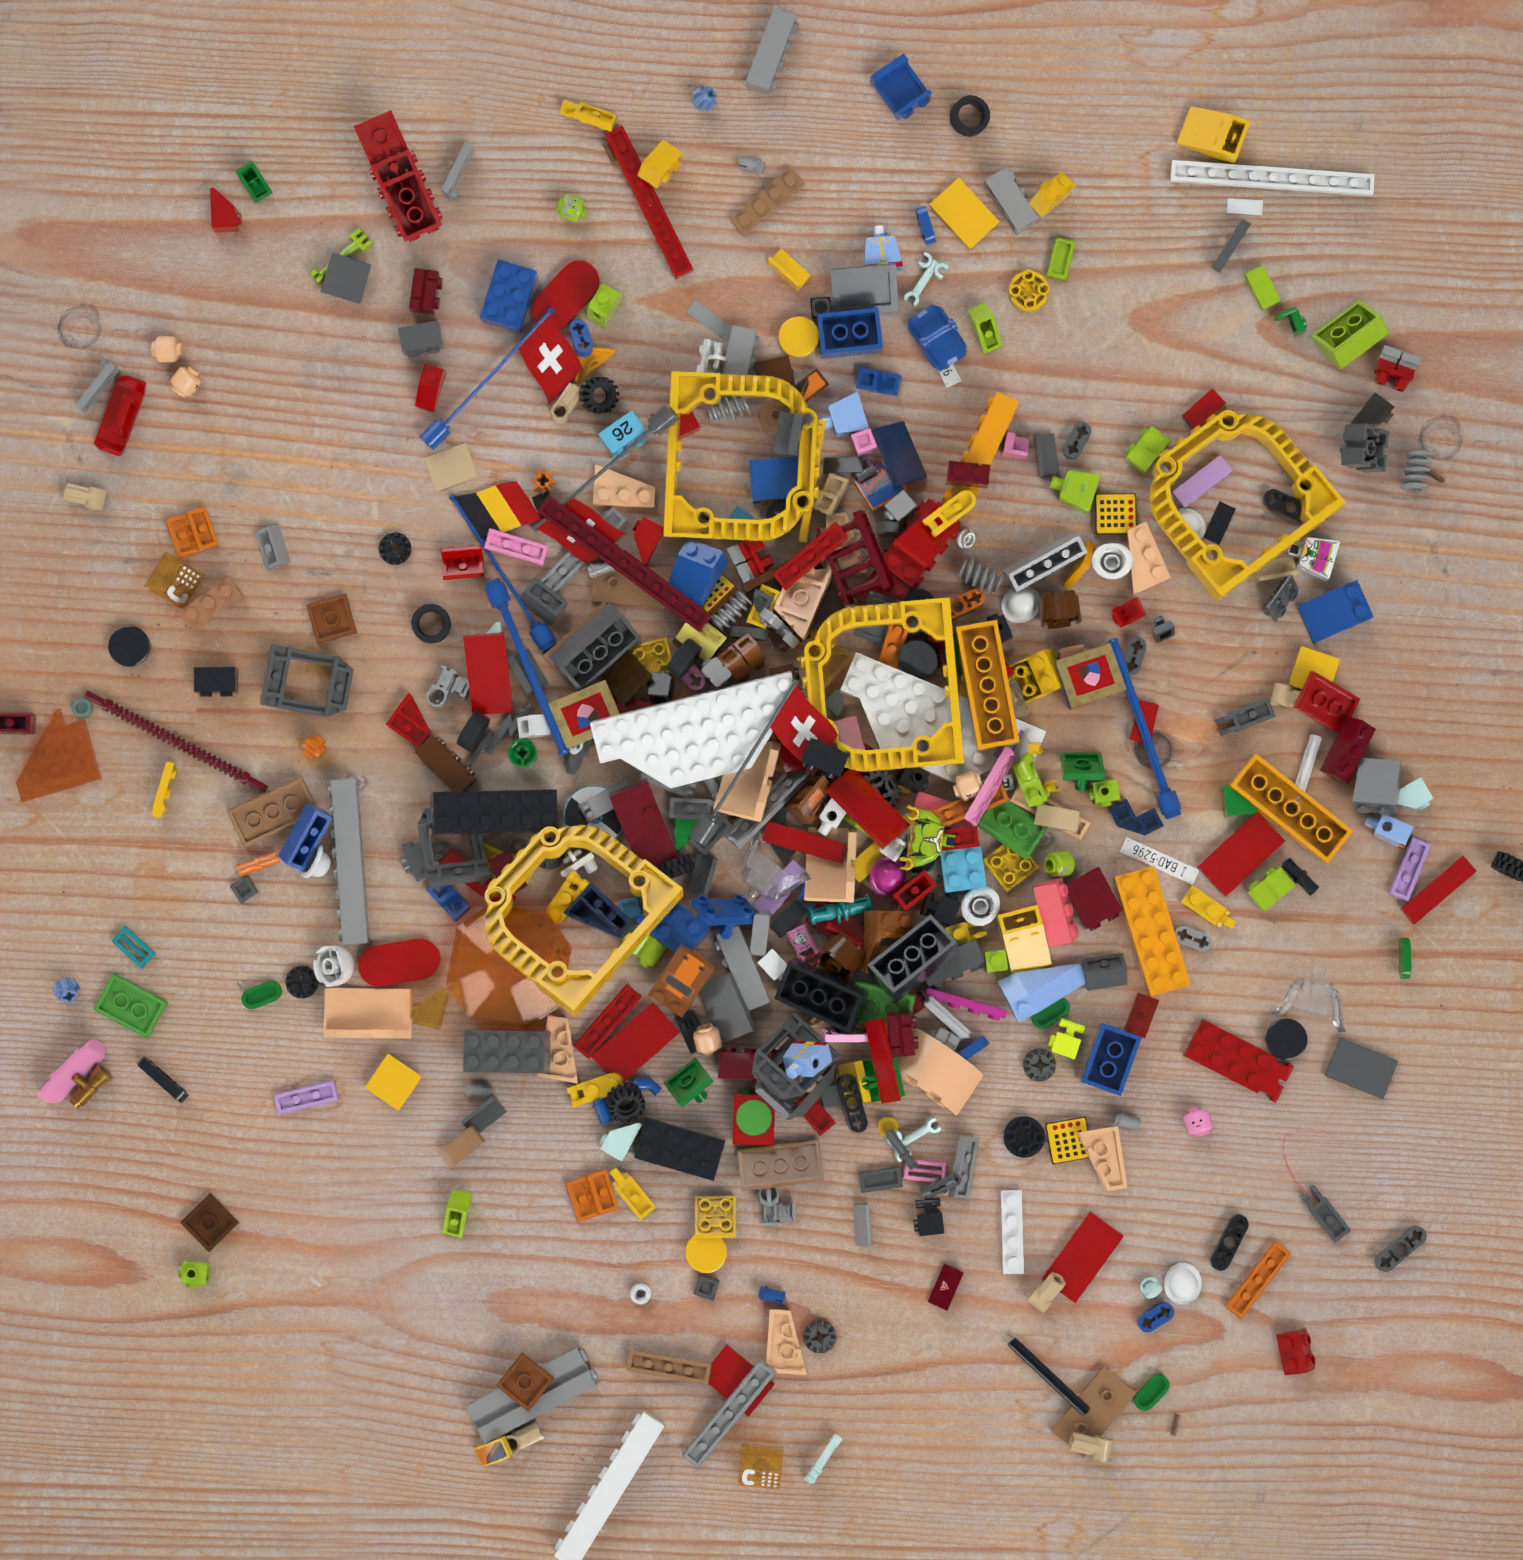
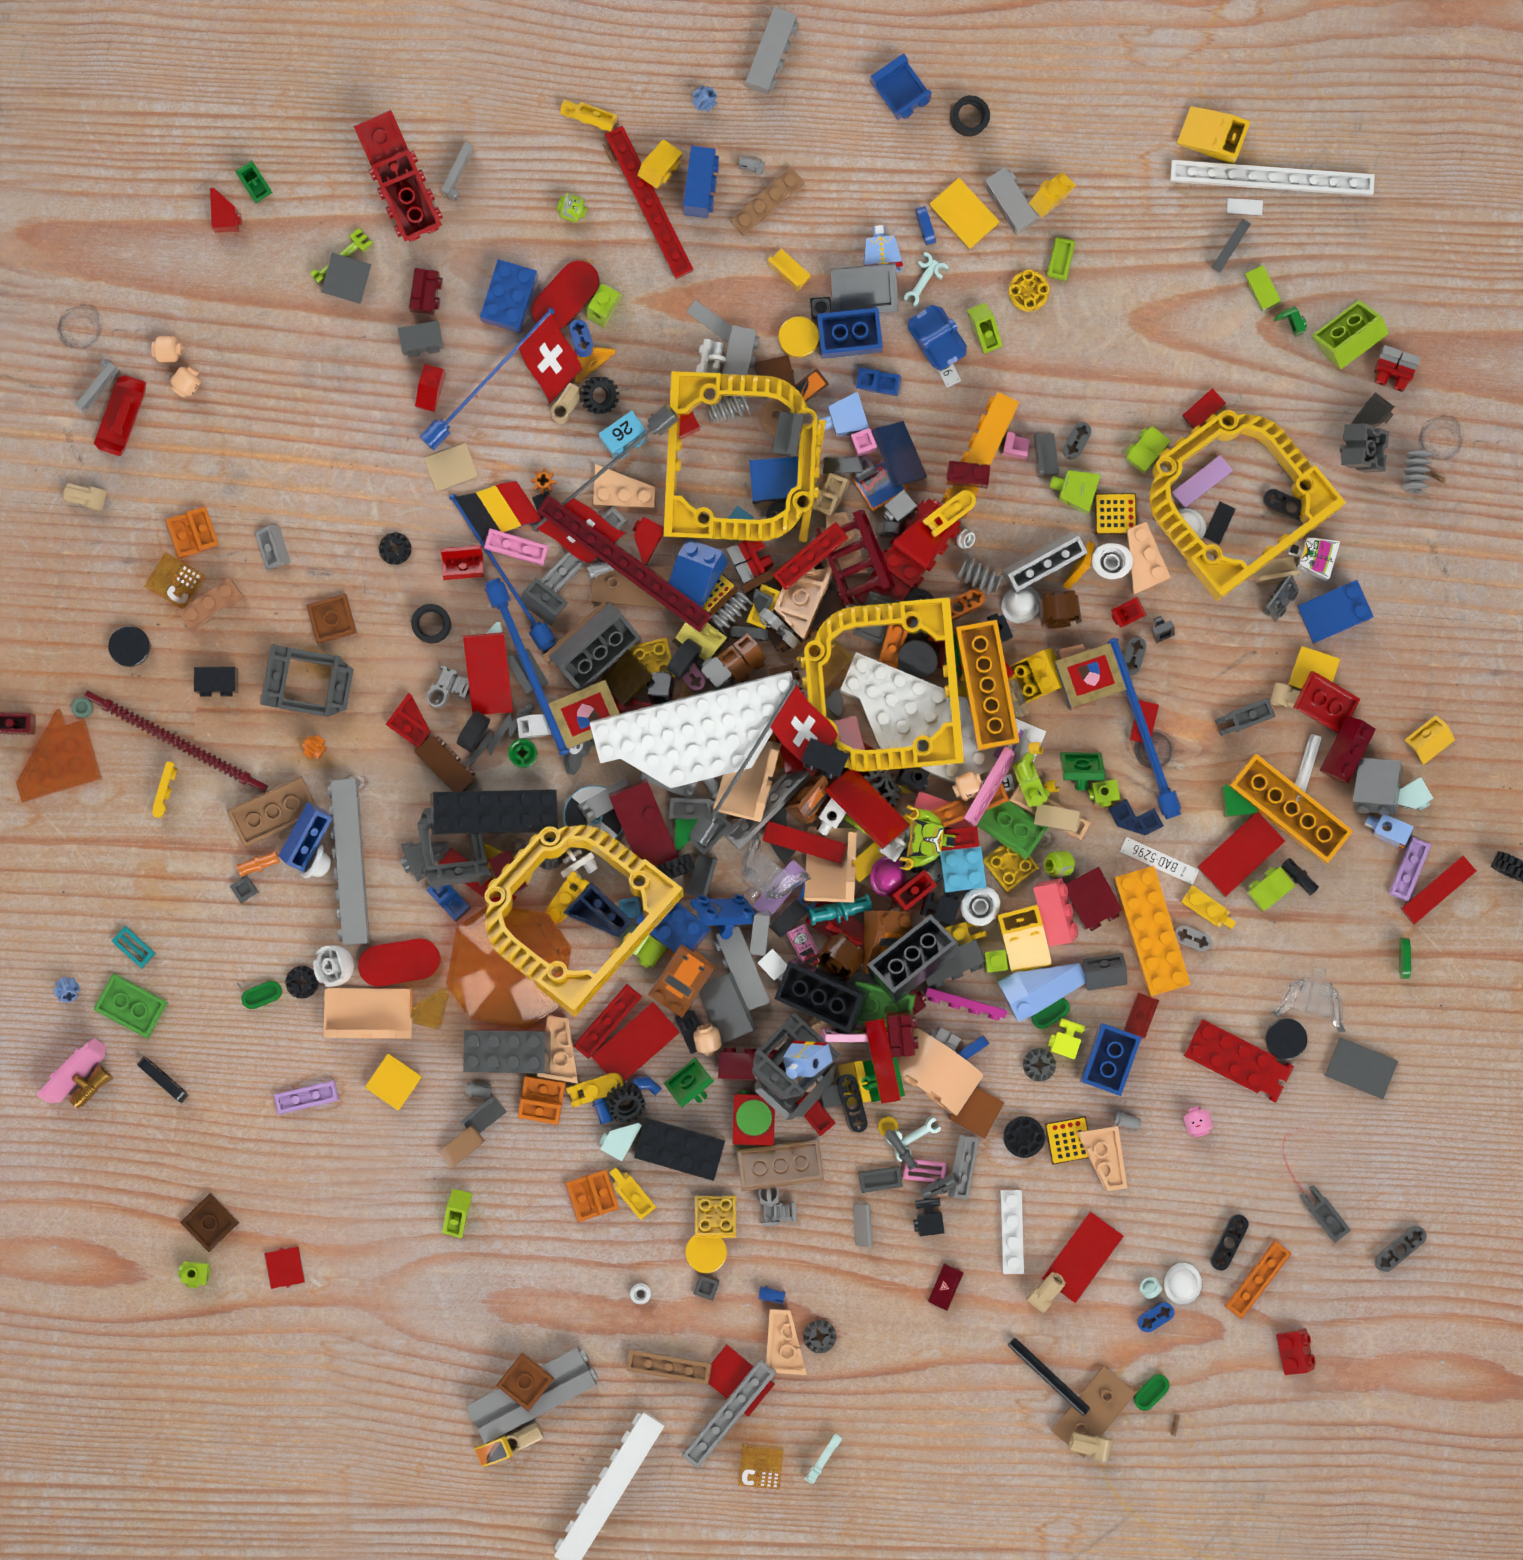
(284, 1267): none -> red piece
(541, 1099): none -> orange slope
(700, 182): none -> blue brick
(947, 1018): light grey axle -> none
(978, 1112): none -> dark orange tile
(1430, 739): none -> yellow panel

